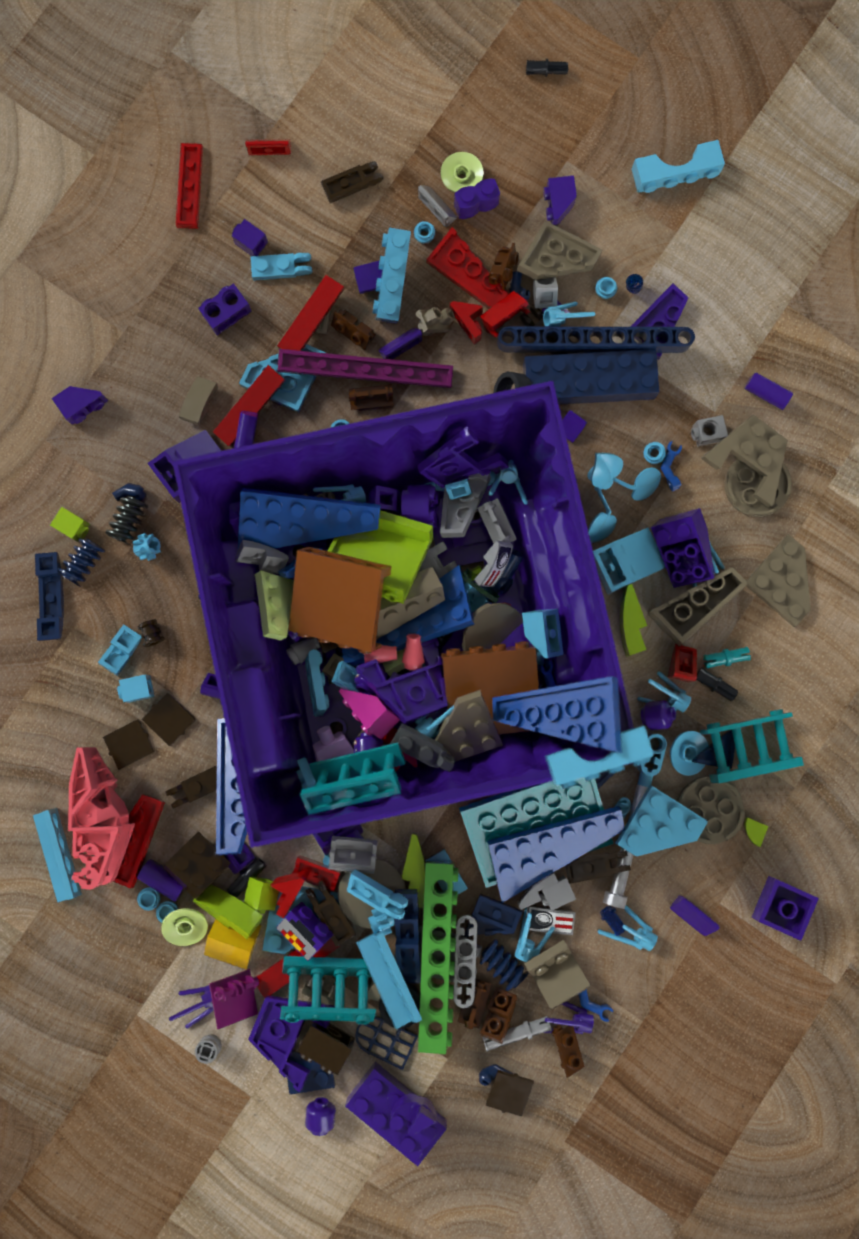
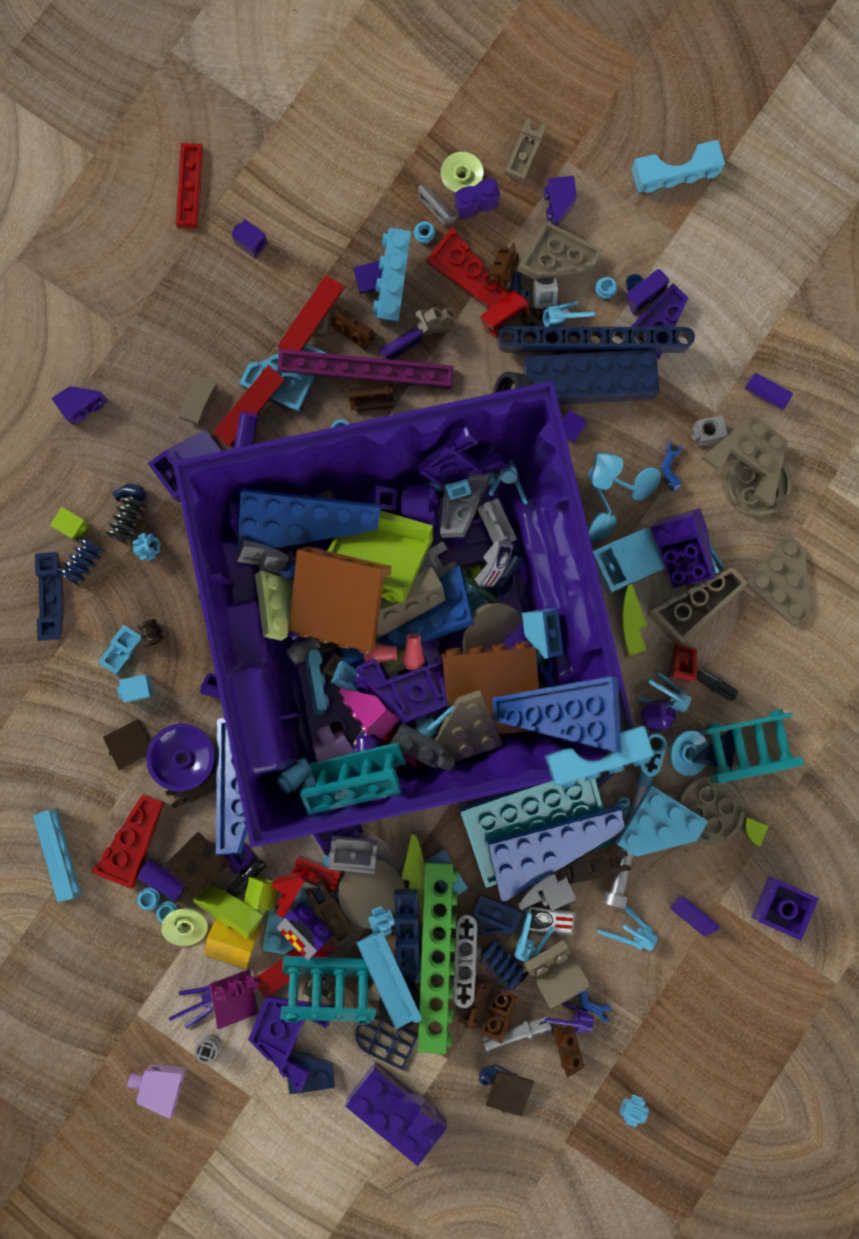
(97, 819): coral connector -> none
(158, 1088): none -> lavender torso
(166, 752): none -> dark purple dish
(168, 719): dark brown piece -> none
(228, 313): dark purple brick -> none
(269, 147): red slope -> none
(279, 266): medium azure hinge -> none
(292, 778): none -> medium azure cone
(320, 1116): dark purple head -> none
(326, 1047): dark brown brick -> none
(350, 181): dark brown hinge -> none
(352, 494): medium azure plant -> none
(377, 895): medium azure hinge -> none
(465, 314): red slope -> none
(524, 151): none -> dark tan plate
(546, 67): black axle -> none
(612, 919): clear blue pin -> none
(634, 1110): none -> medium azure gear
(647, 291): none -> dark purple slope
(654, 446): medium azure plate -> none
(726, 657): teal pin -> none

